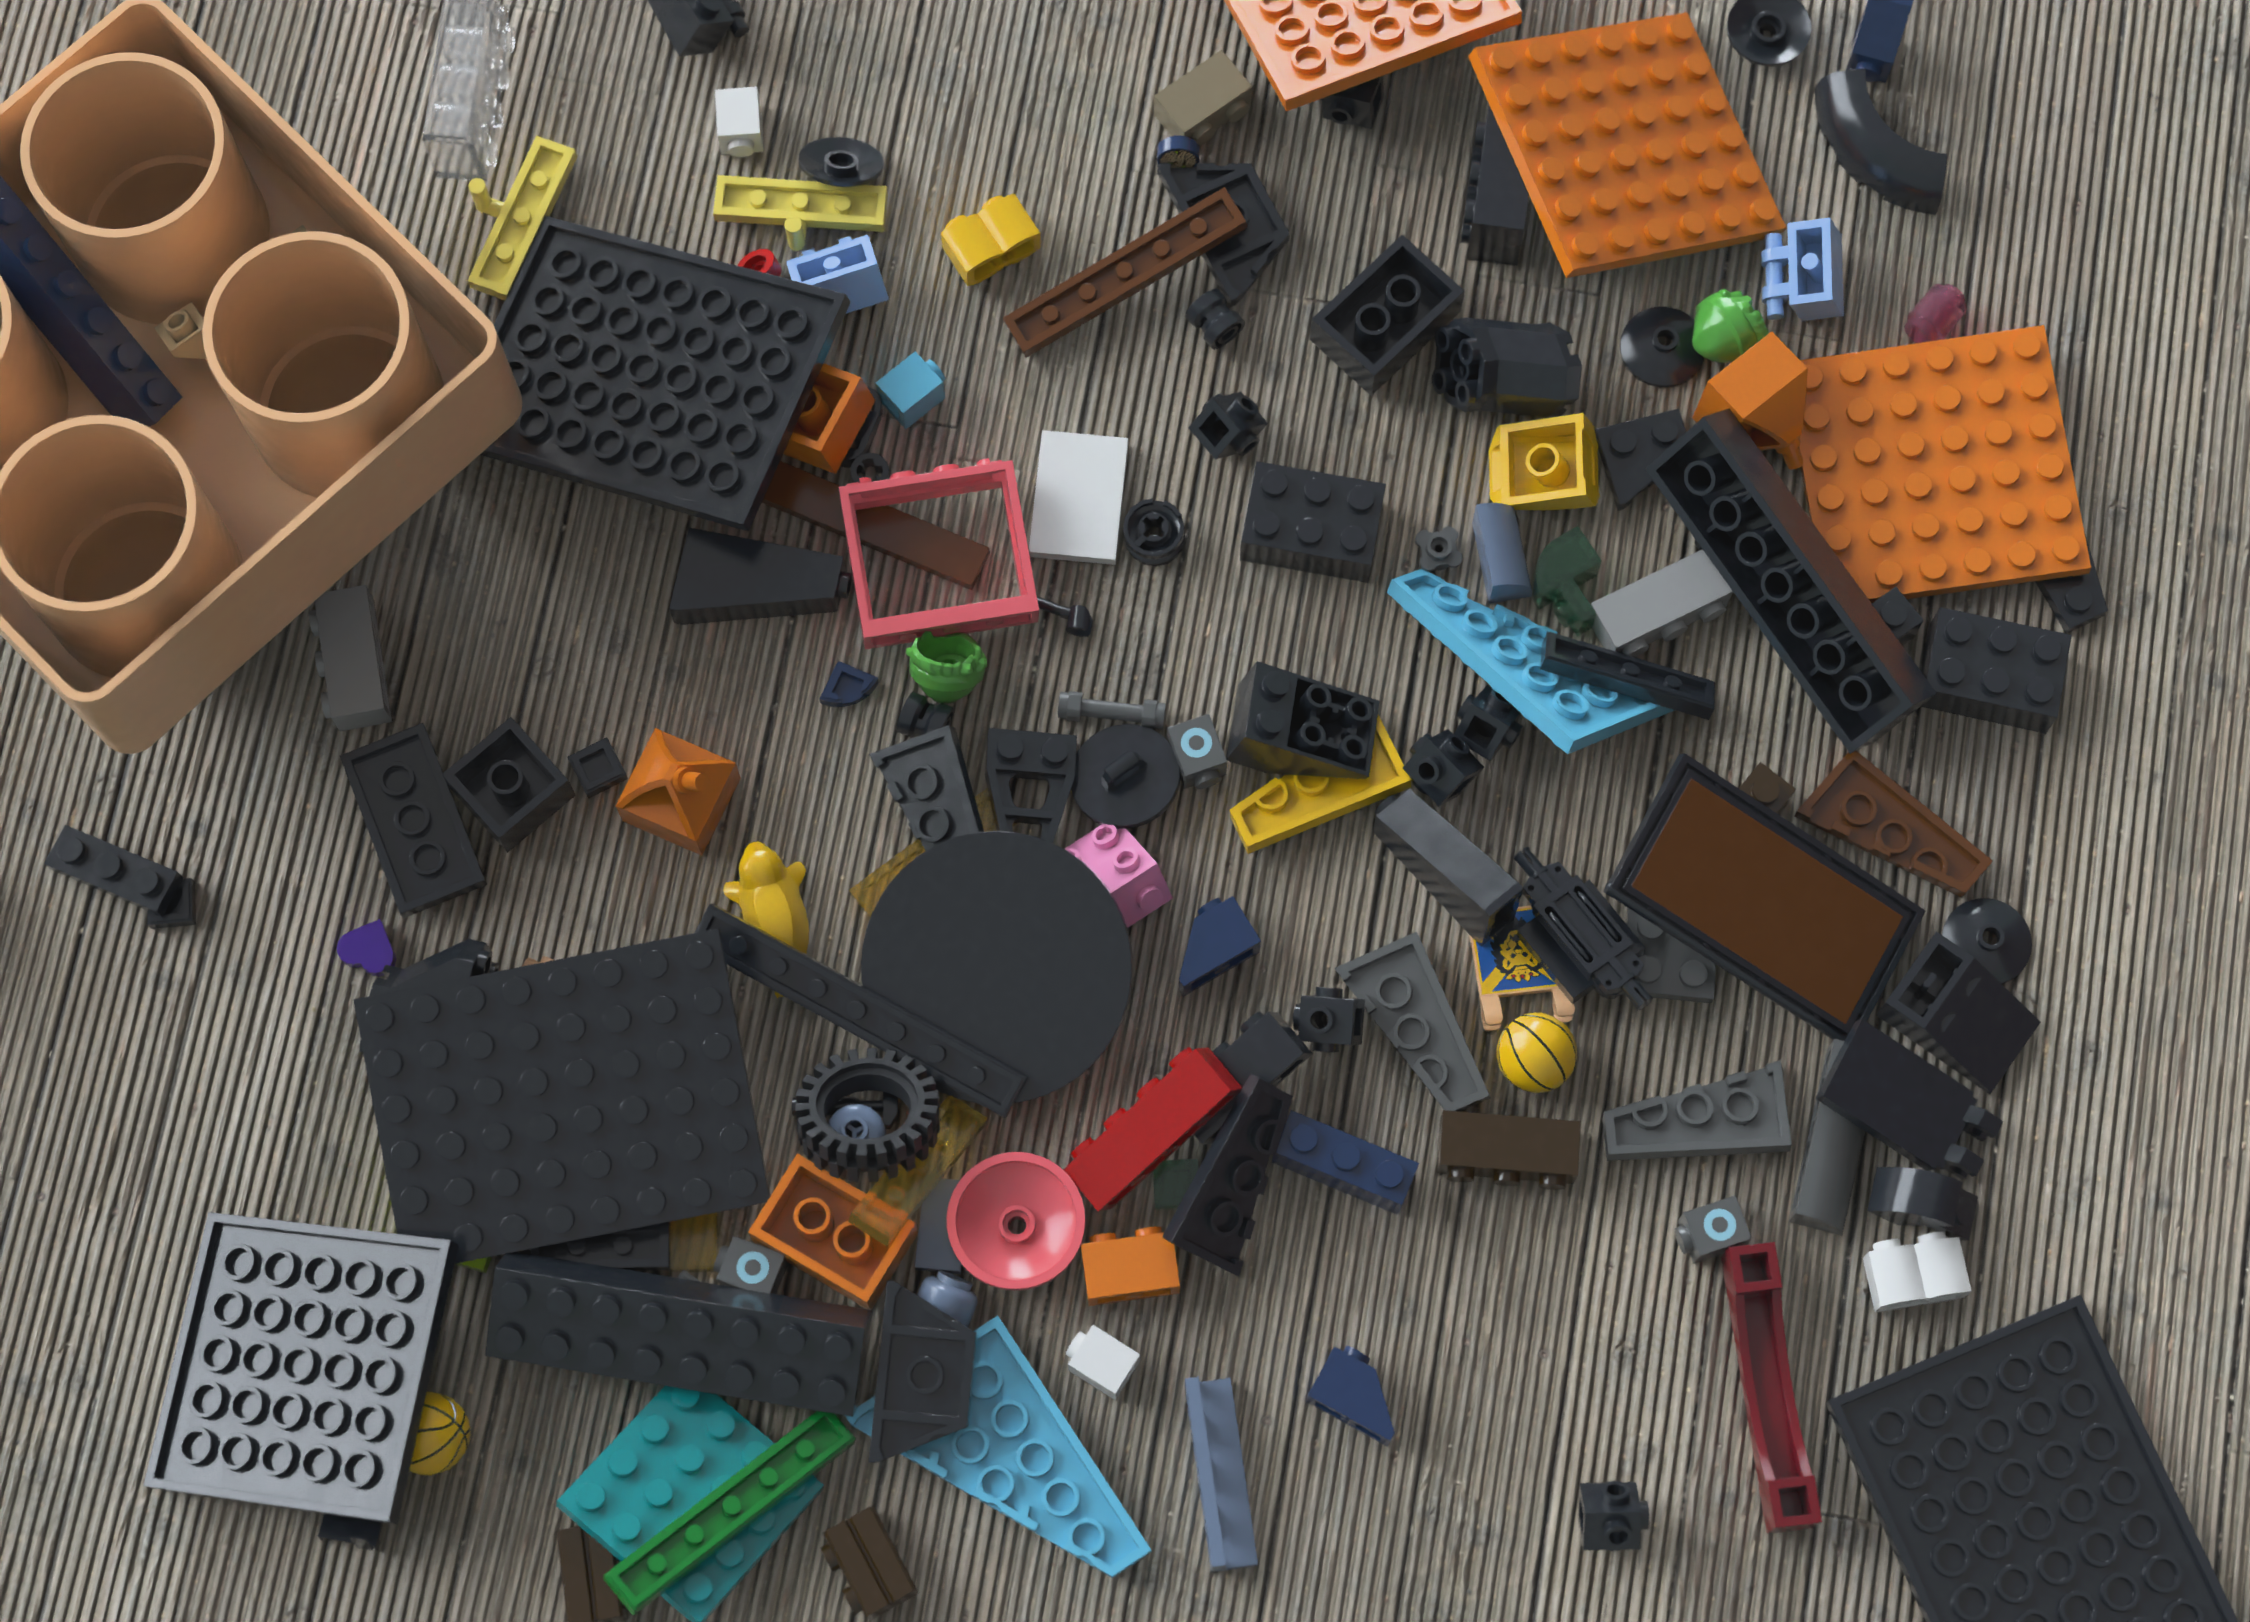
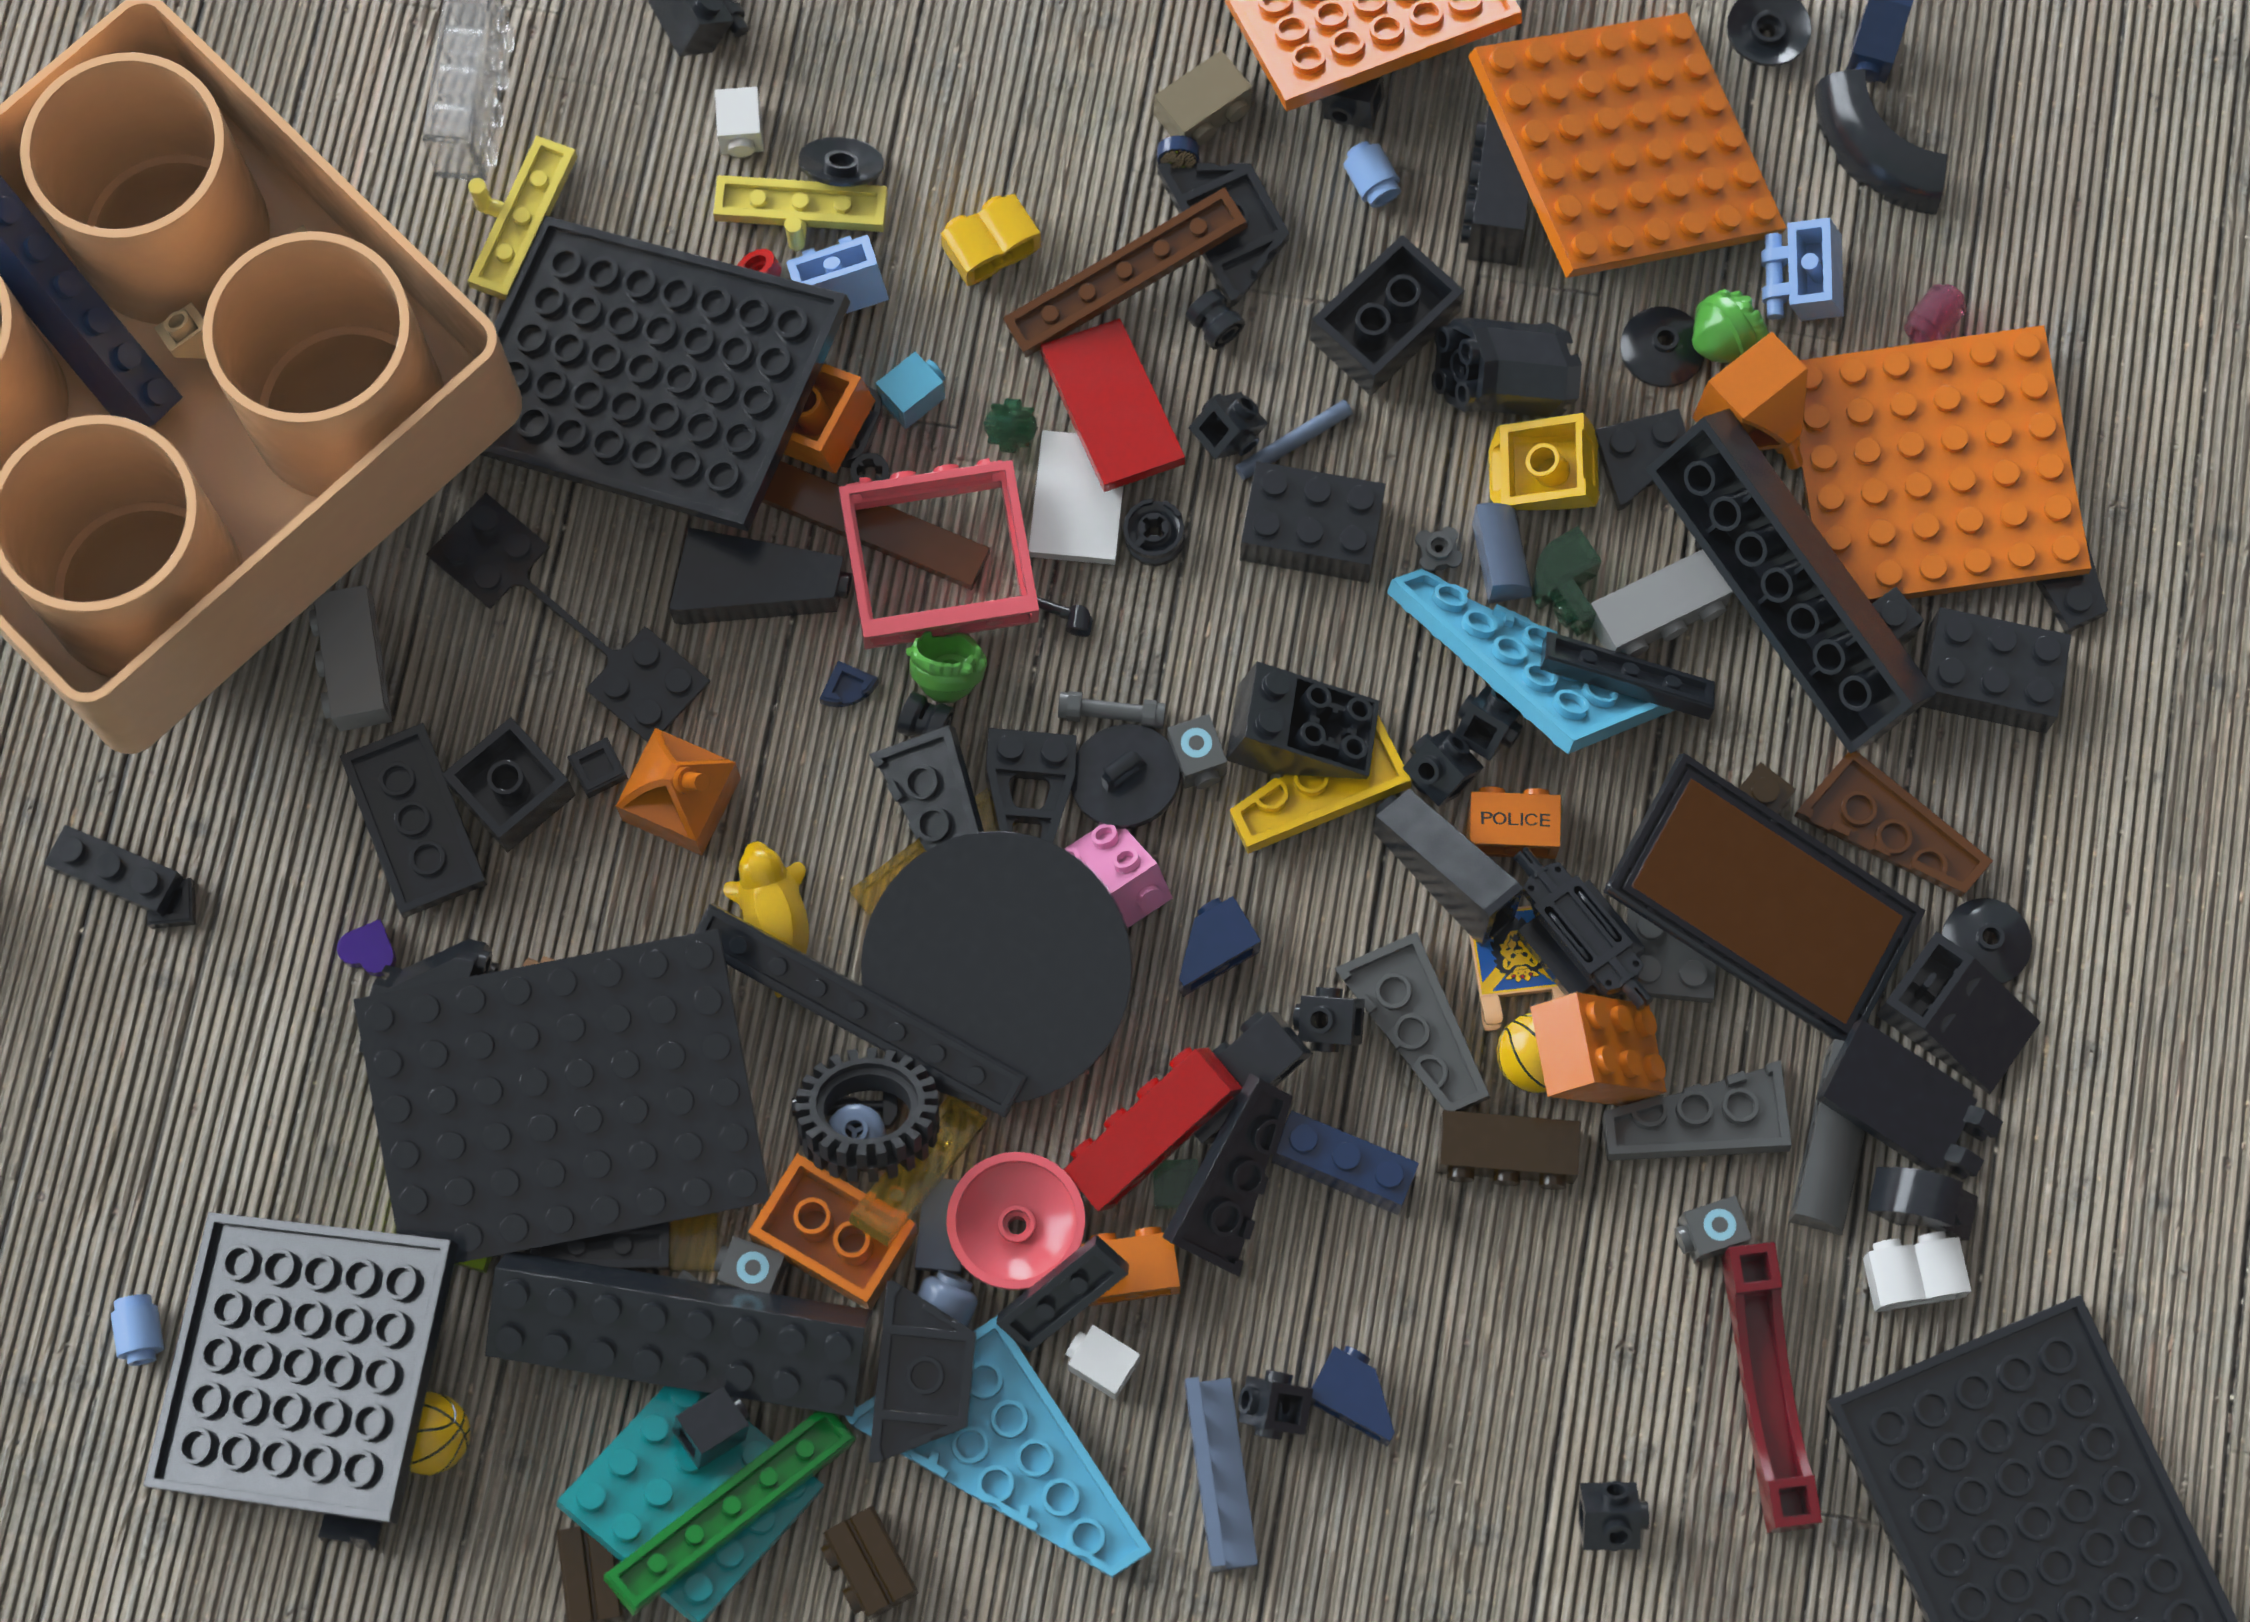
(137, 1329): none -> light blue brick
(642, 682): none -> black hinge
(712, 1427): none -> black brick
(1010, 425): none -> clear green gear
(1062, 1293): none -> black plate
(1112, 405): none -> red tile
(1275, 1405): none -> black brick
(1295, 438): none -> sand blue bar
(1372, 174): none -> light blue brick
(1509, 822): none -> orange brick
(1598, 1049): none -> orange brick

